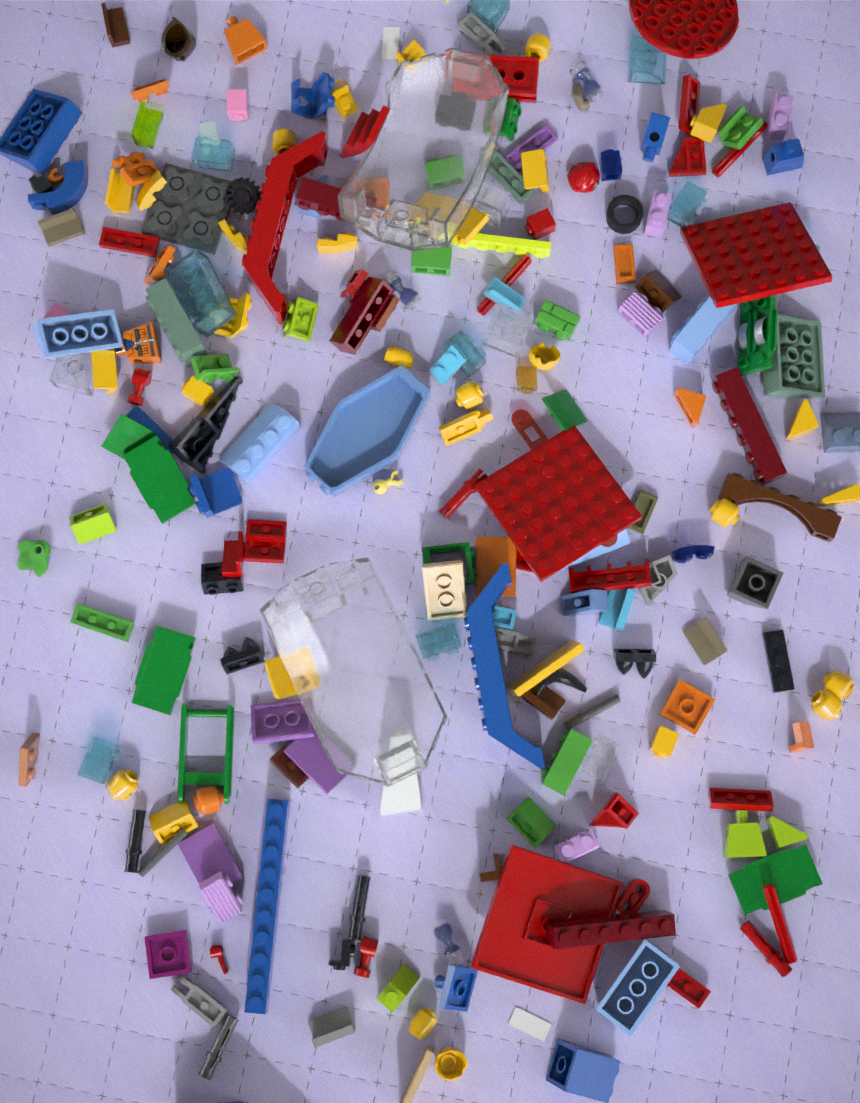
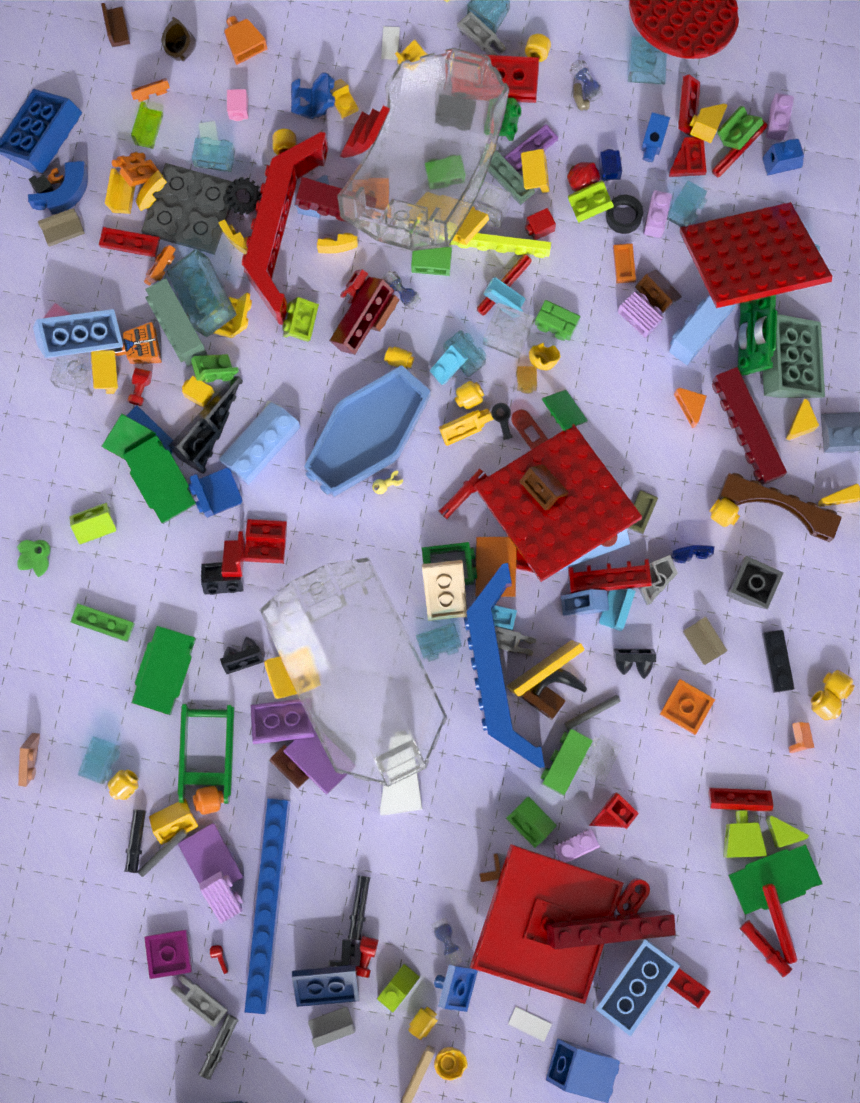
(325, 985): none -> dark blue plate
(502, 419): none -> black bar
(543, 486): none -> reddish brown panel
(590, 201): none -> lime bracket
(663, 742): yellow brick -> none

